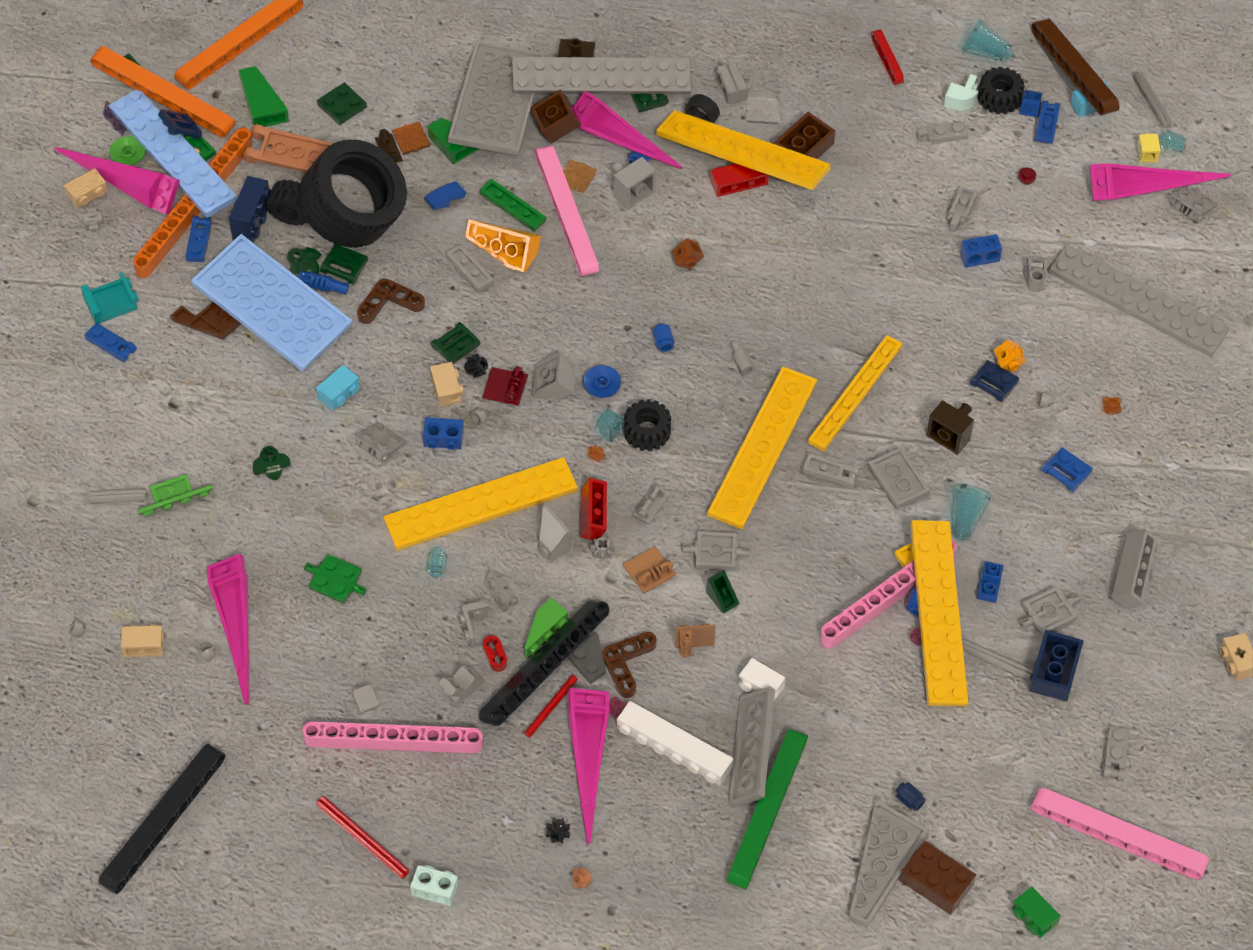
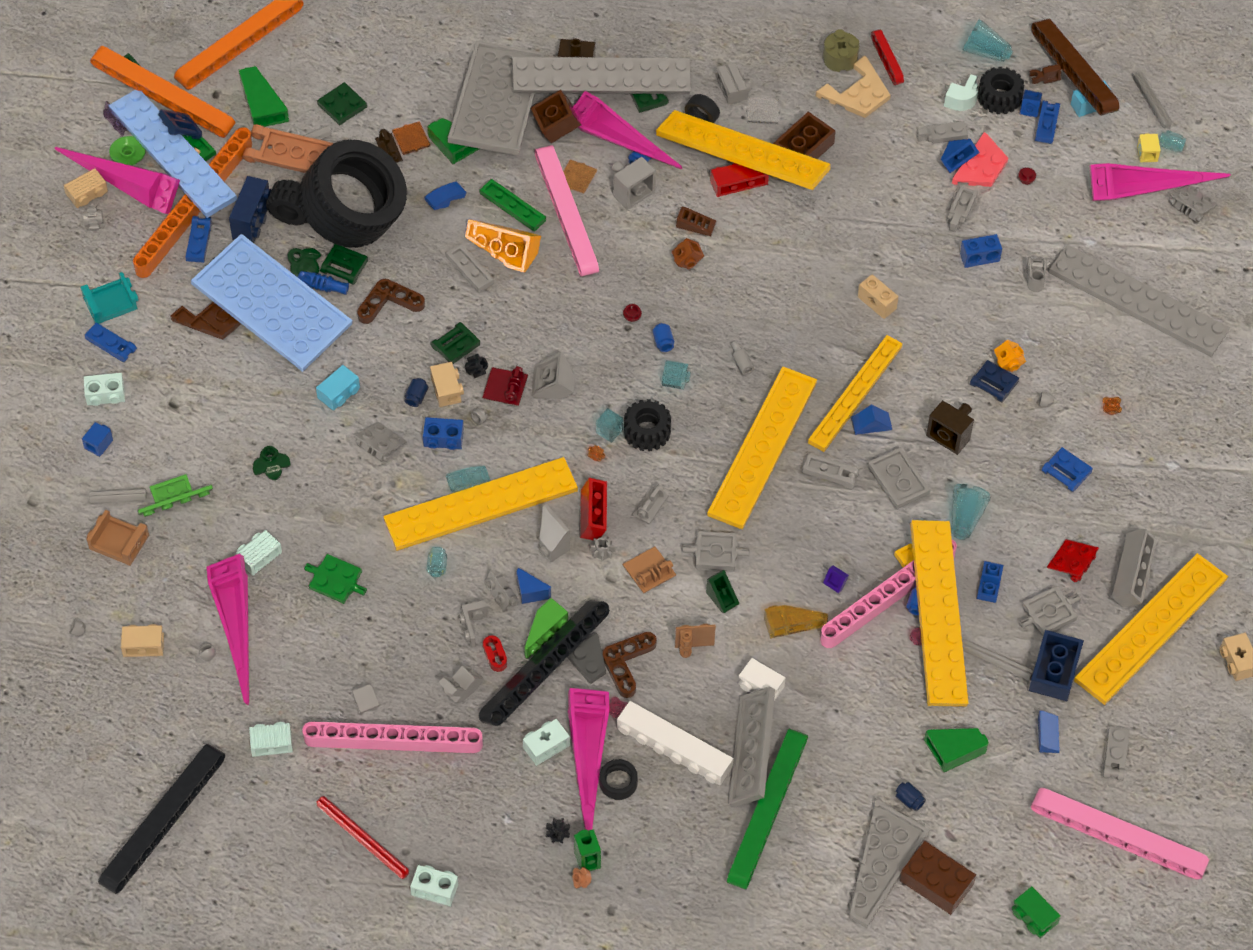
(97, 439): none -> blue brick
(104, 386): none -> light aqua brick
(117, 538): none -> medium nougat panel
(259, 551): none -> light aqua brick
(270, 739): none -> light aqua brick
(416, 392): none -> dark blue brick
(467, 478): none -> clear light blue slope
(531, 588): none -> blue slope
(546, 741): none -> light aqua brick
(550, 706): red bar -> none
(587, 847): none -> green brick
(602, 375): blue dish -> none
(618, 765): none -> black tyre
(632, 312): none -> dark red plate
(675, 375): none -> clear light blue brick
(697, 217): none -> reddish brown slope
(790, 620): none -> clear yellow slope
(835, 579): none -> dark purple tile
(840, 51): none -> olive brick
(861, 97): none -> tan wing
(871, 420): none -> blue slope
(878, 296): none -> tan brick
(955, 746): none -> green slope
(958, 153): none -> blue slope
(983, 167): none -> coral wing
(1047, 75): none -> reddish brown plate
(1048, 732): none -> slope
(1073, 559): none -> red hinge
(1150, 629): none -> yellow plate

